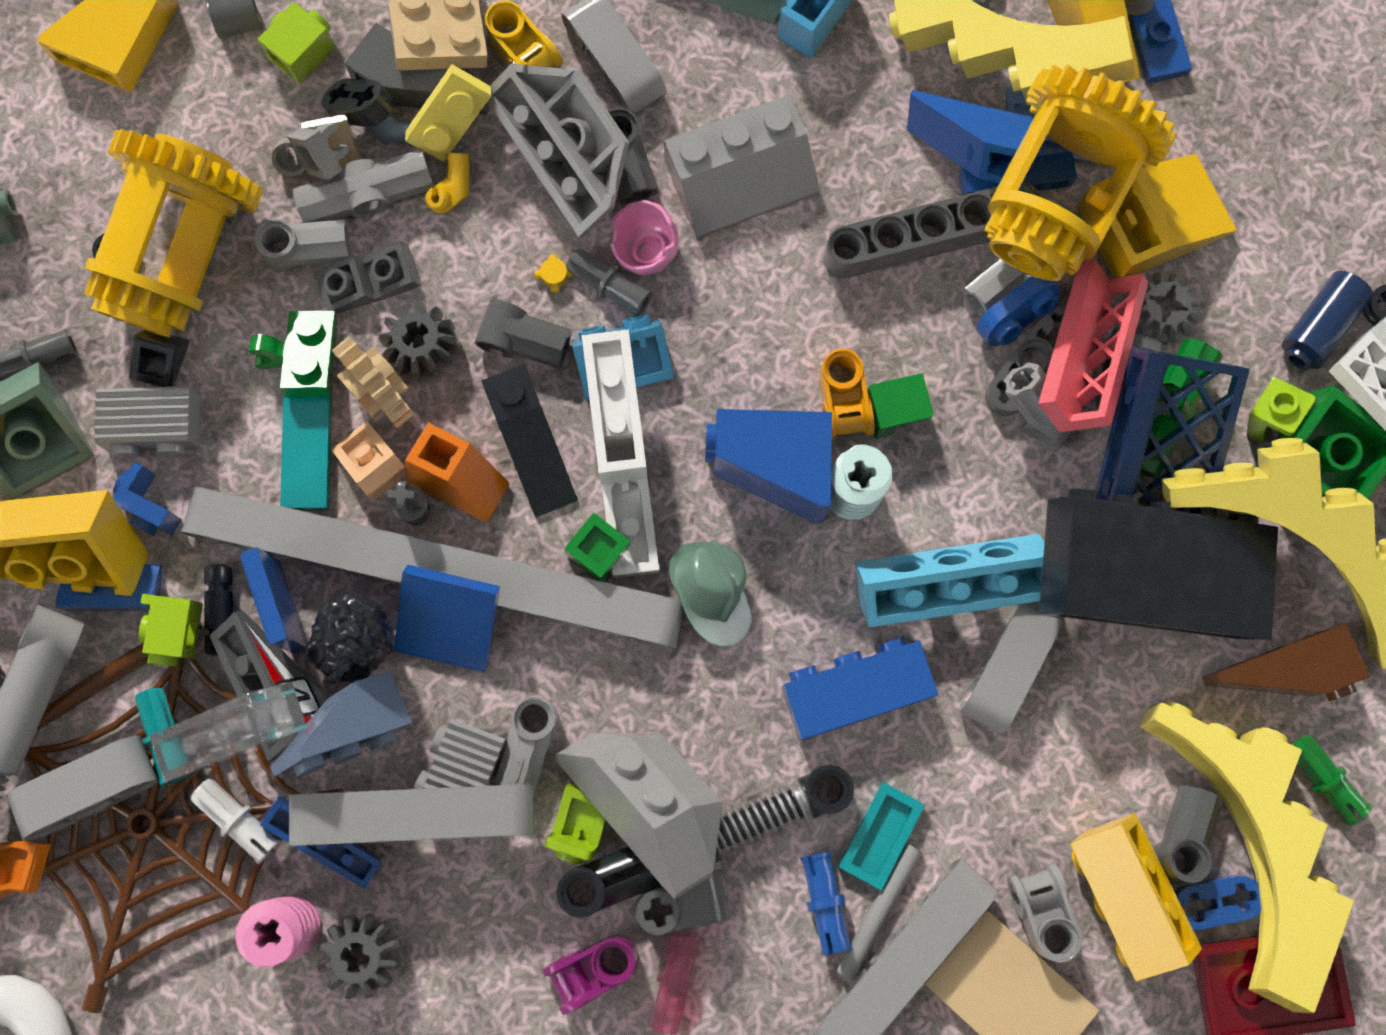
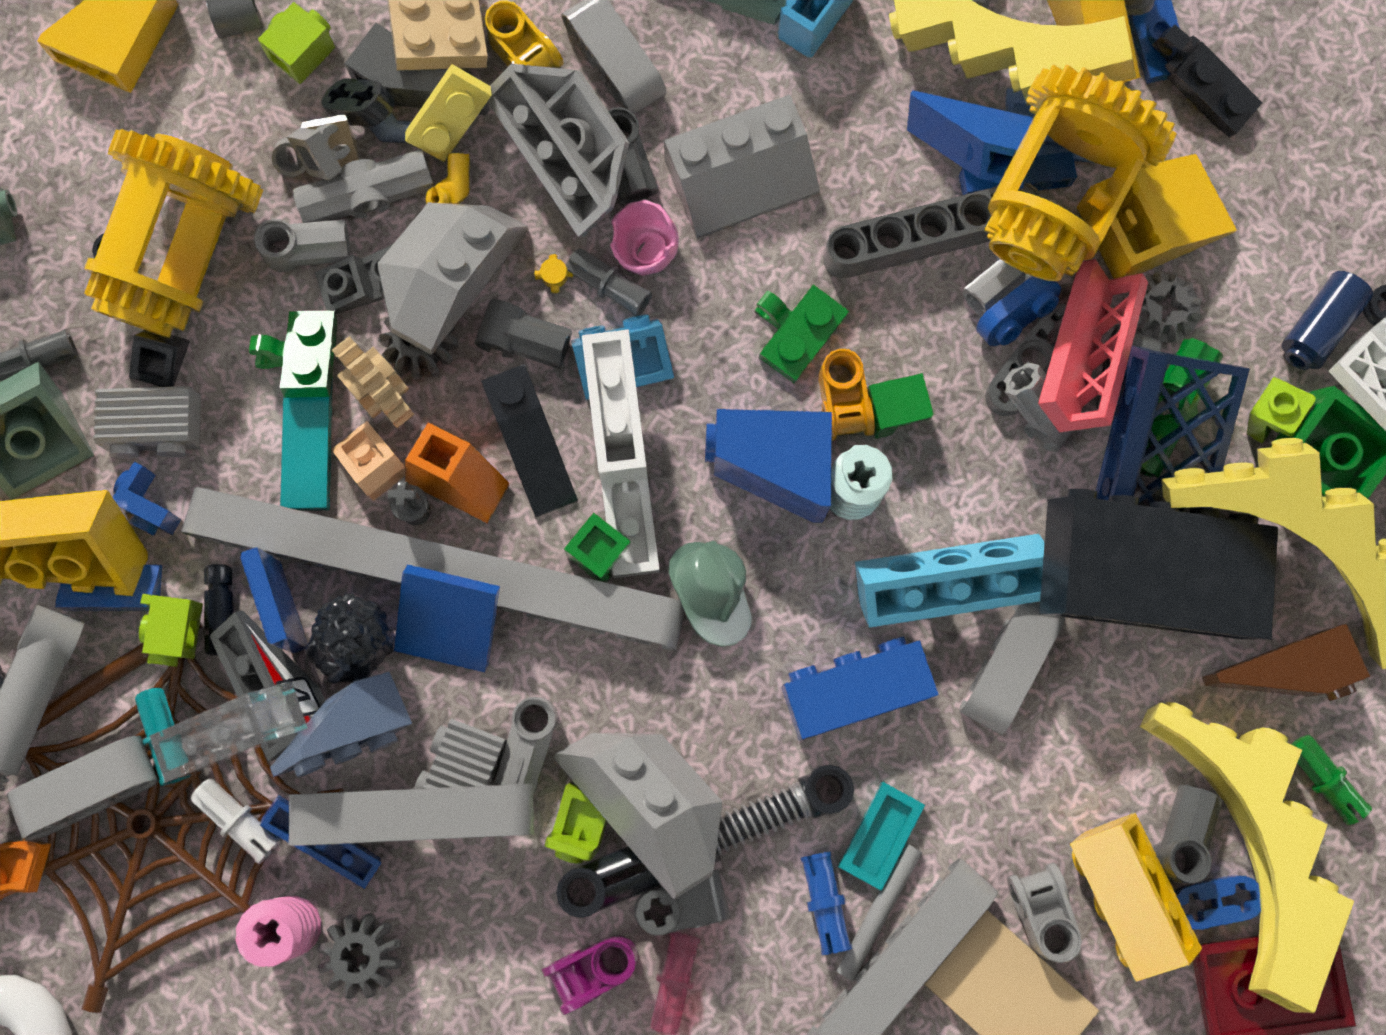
(443, 267): none -> light grey wedge
(799, 331): none -> green plate
(1206, 81): none -> black hinge

